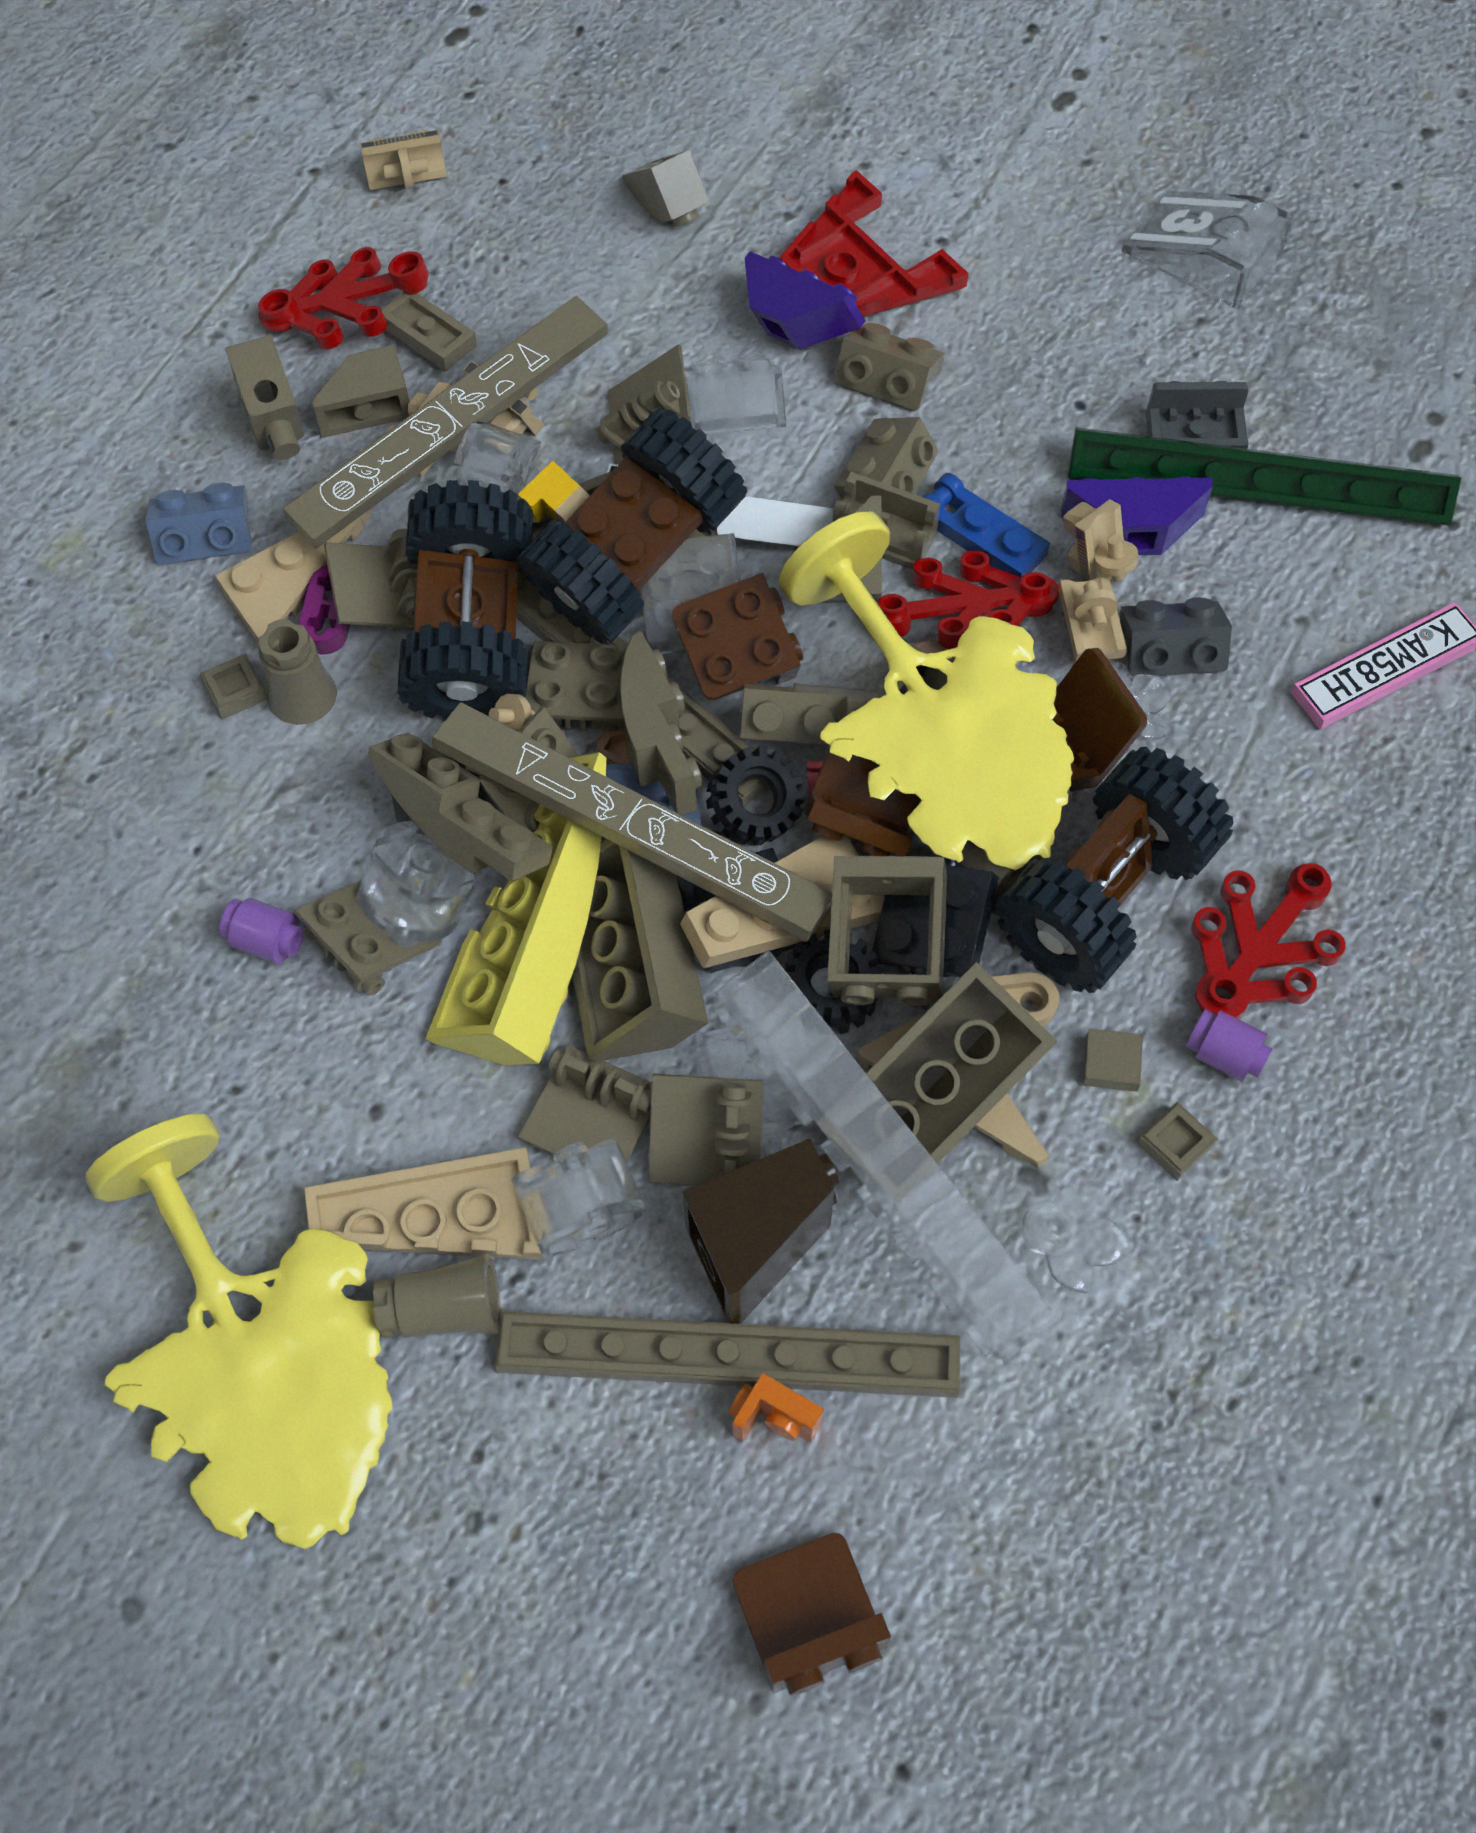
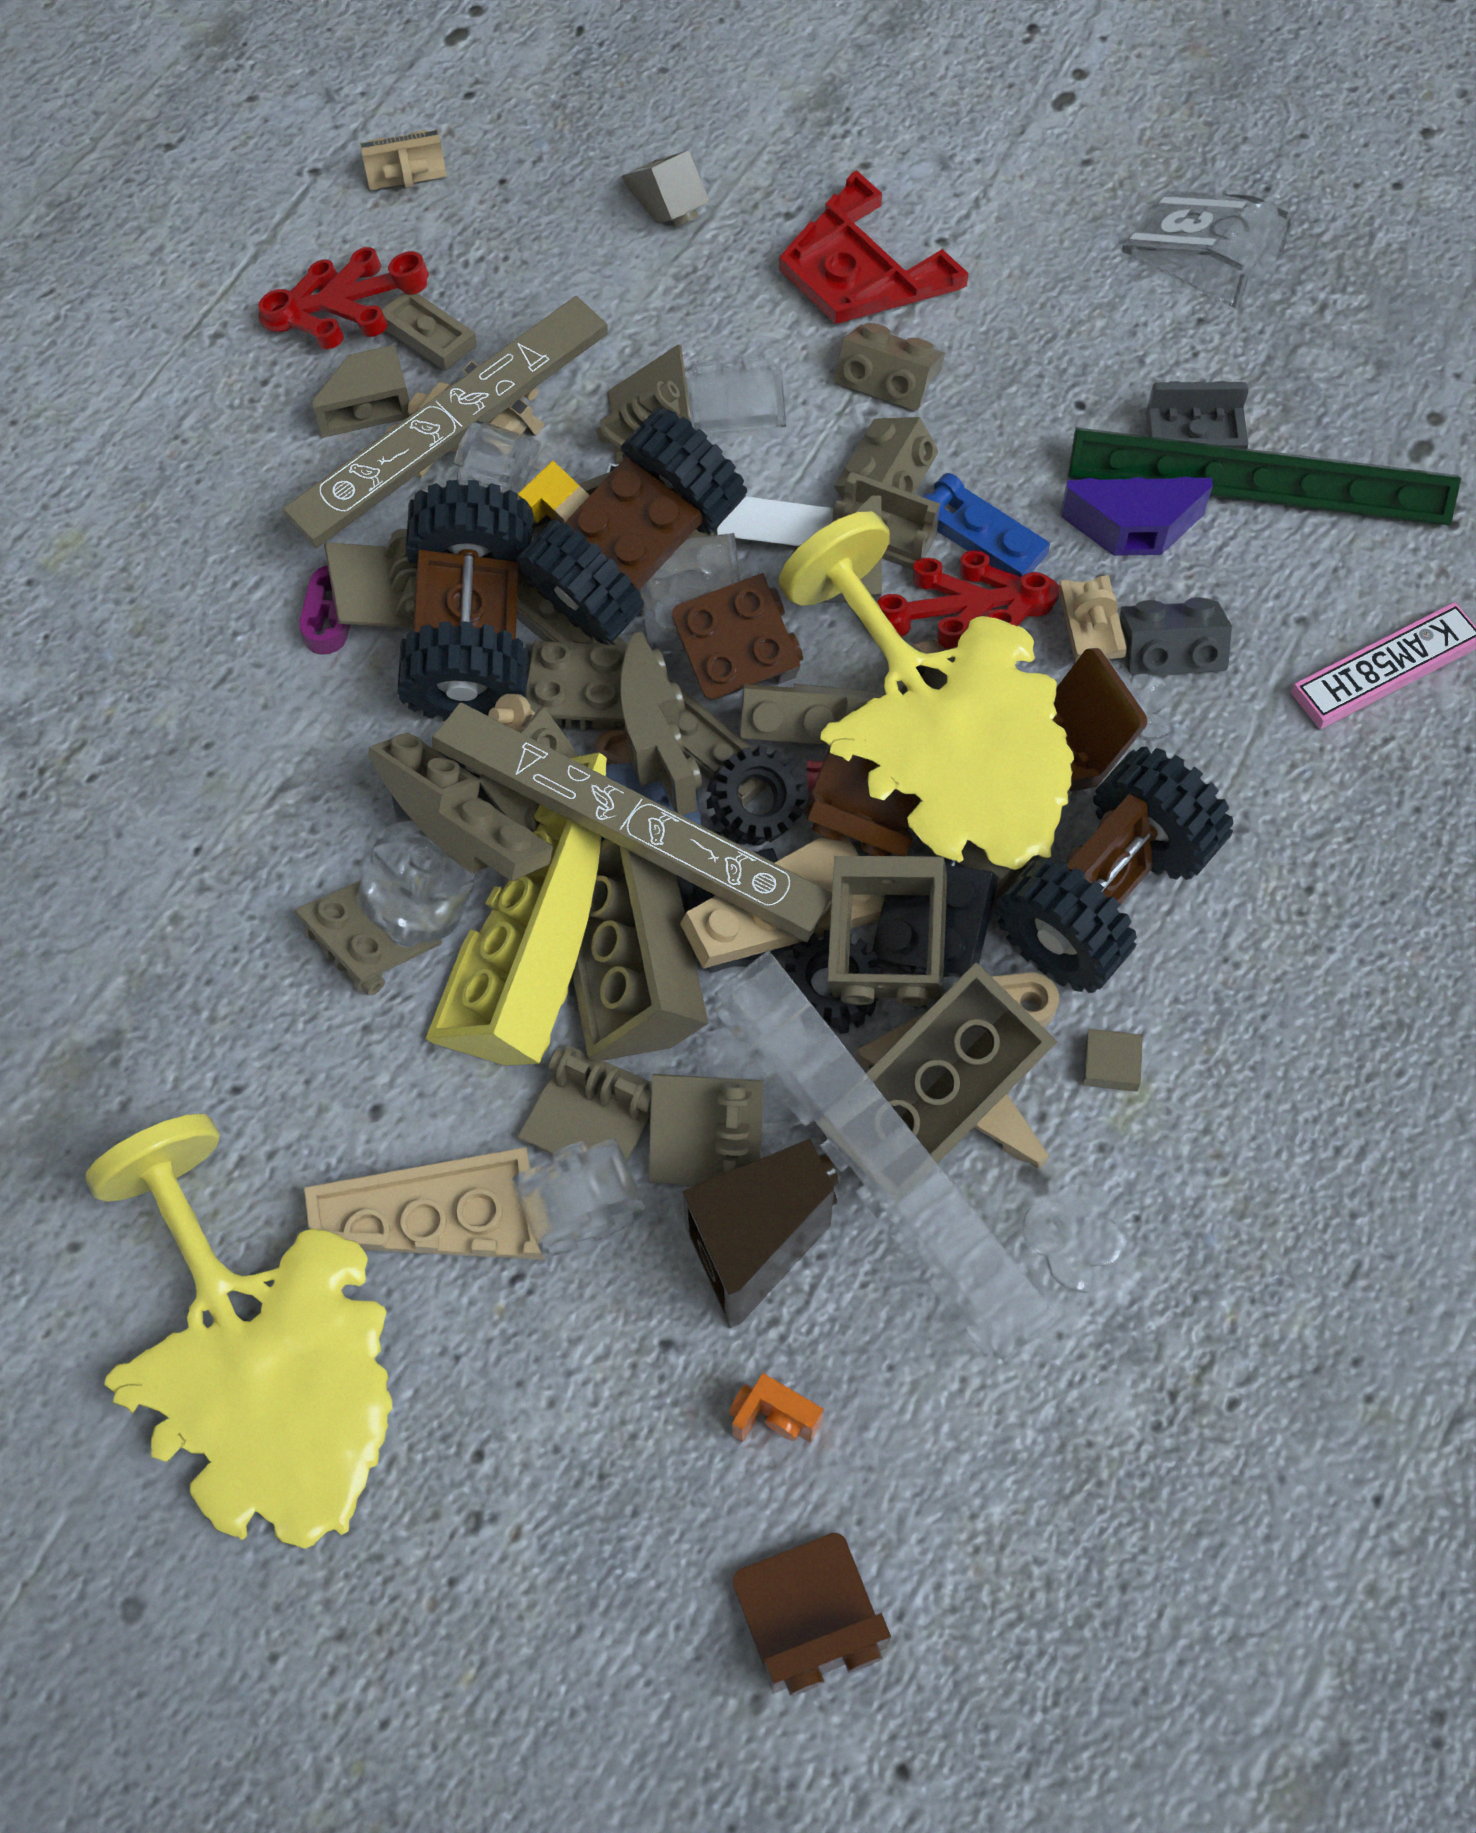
(198, 523): sand blue bracket -> none
(234, 686): dark tan tile -> none
(261, 929): medium lavender brick -> none
(269, 405): dark tan torso -> none
(277, 578): tan wing -> none
(295, 676): dark tan plant -> none
(440, 1300): dark tan plant -> none
(728, 1354): dark tan tile -> none
(798, 304): dark purple slope -> none
(1099, 542): tan hips -> none
(1177, 1141): dark tan tile -> none
(1229, 1045): medium lavender brick -> none
(1260, 947): red plant -> none

